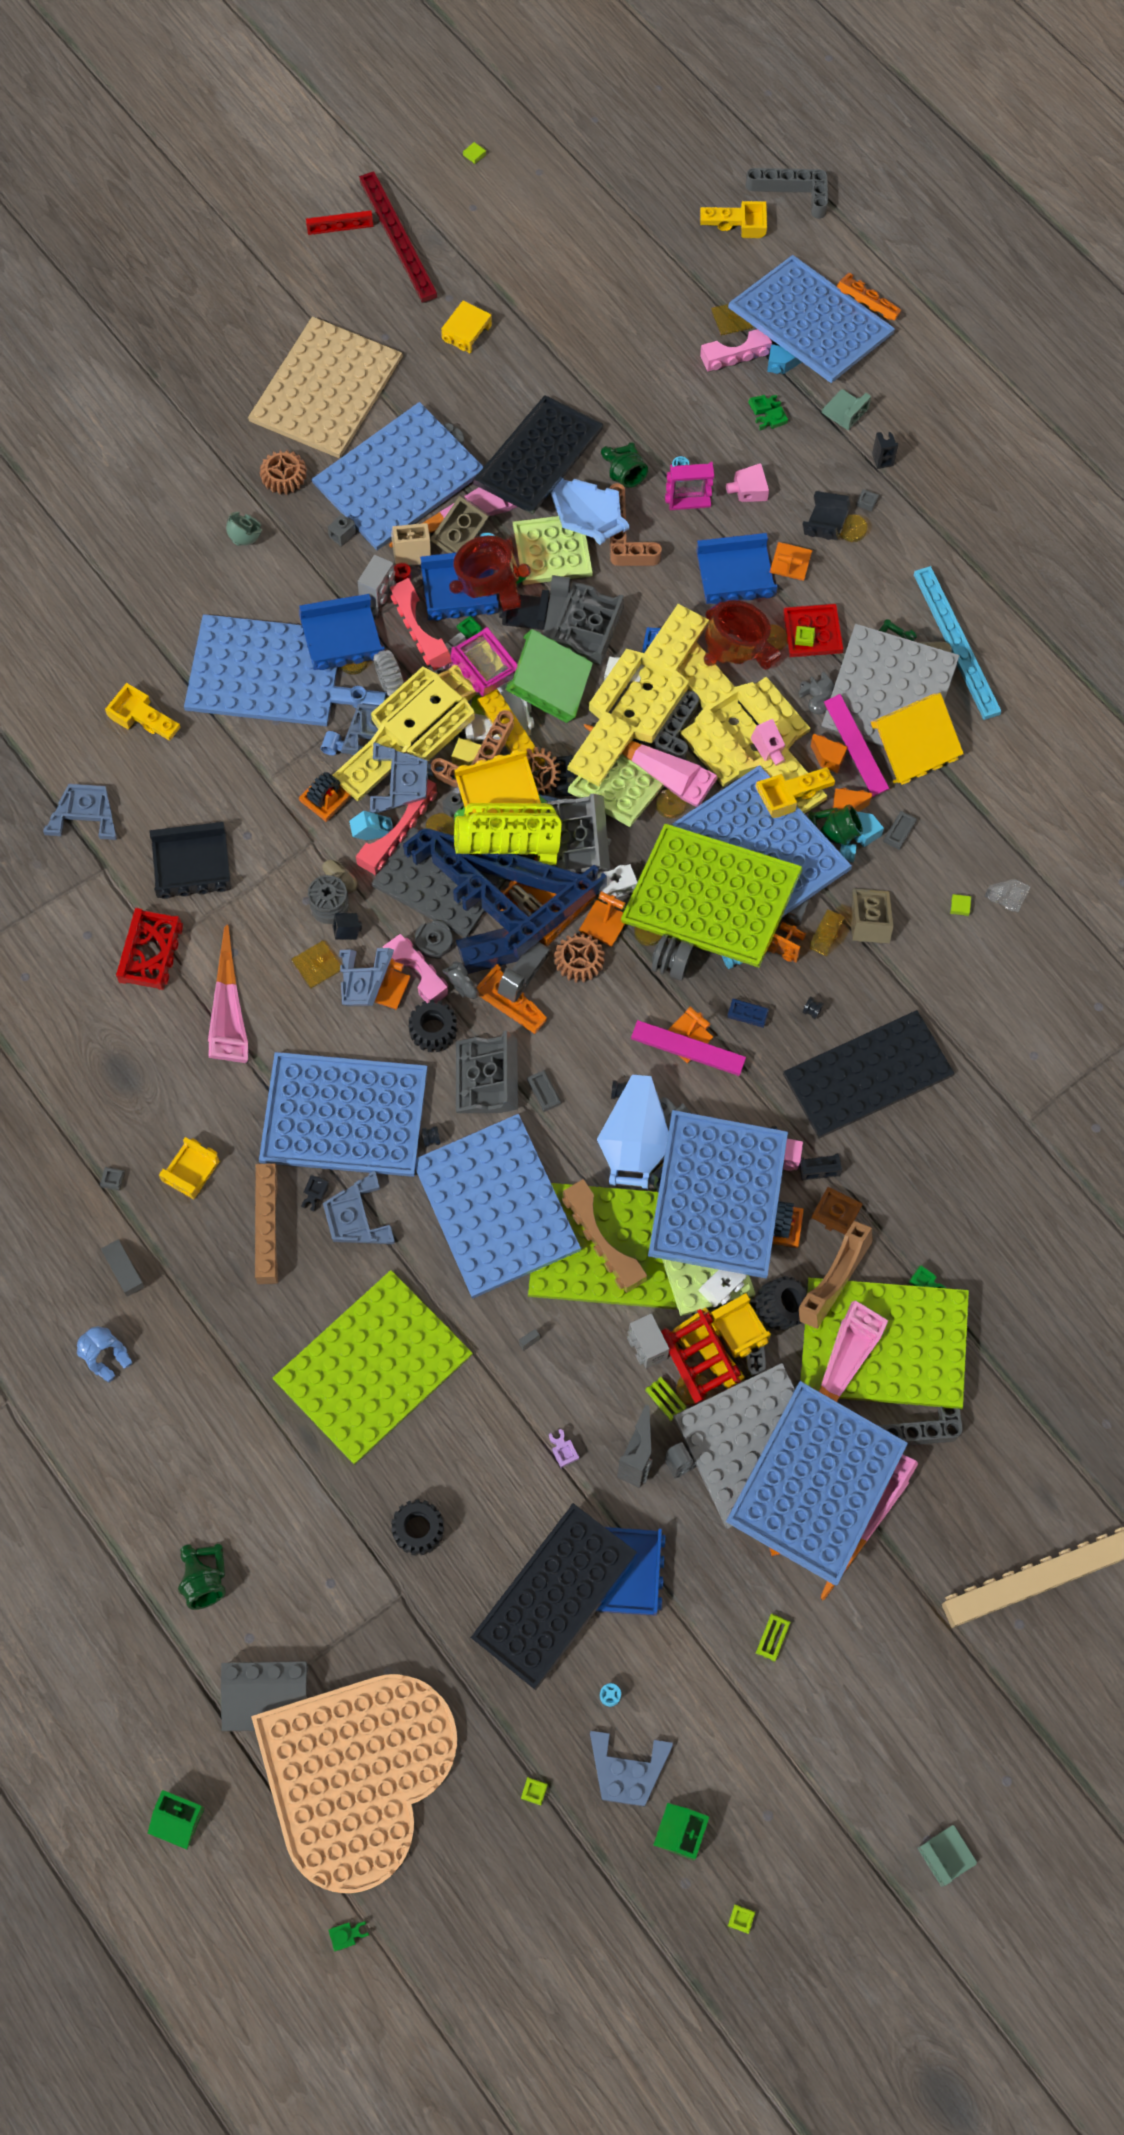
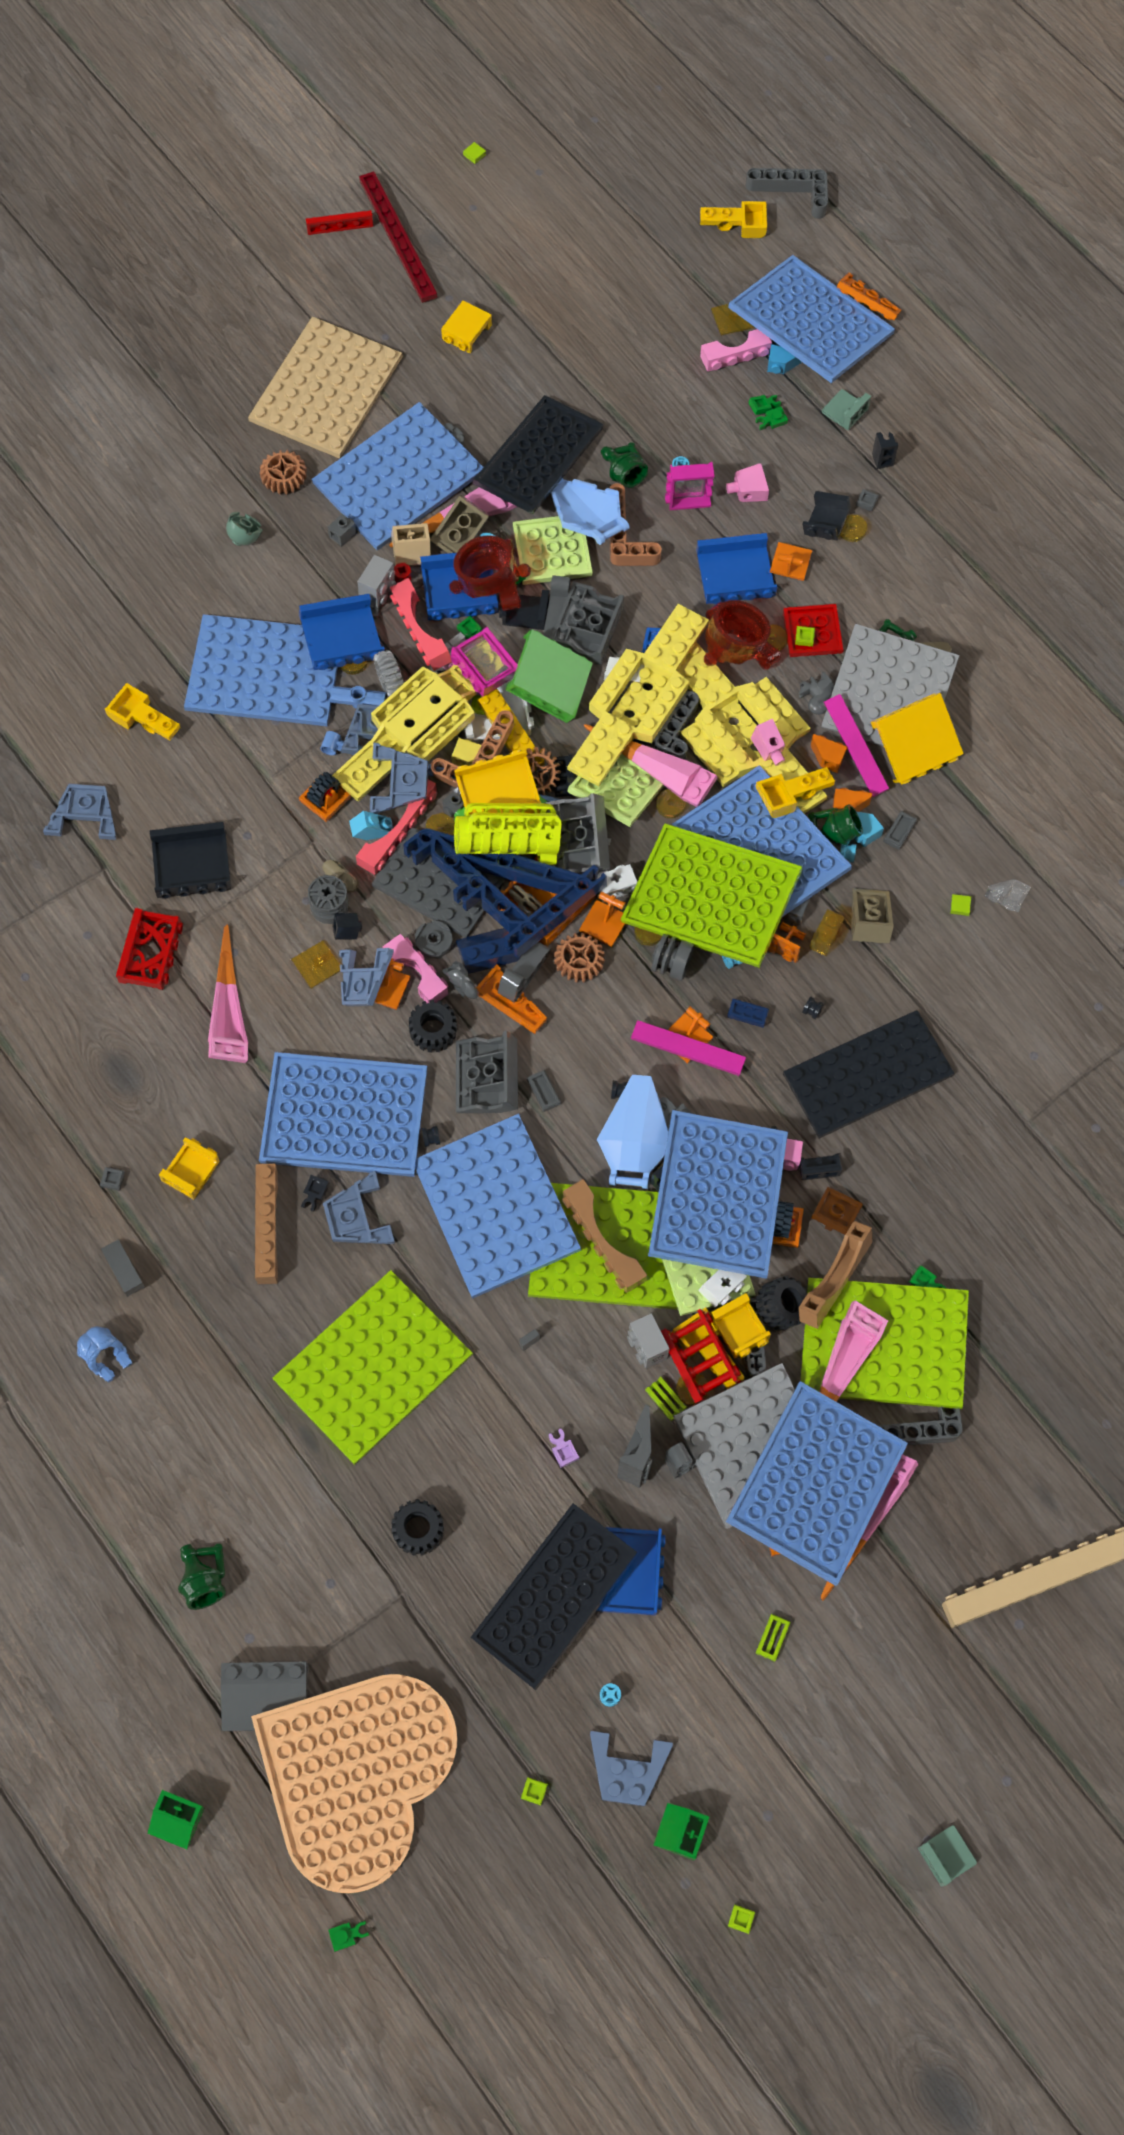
(955, 637): medium azure plate -> none

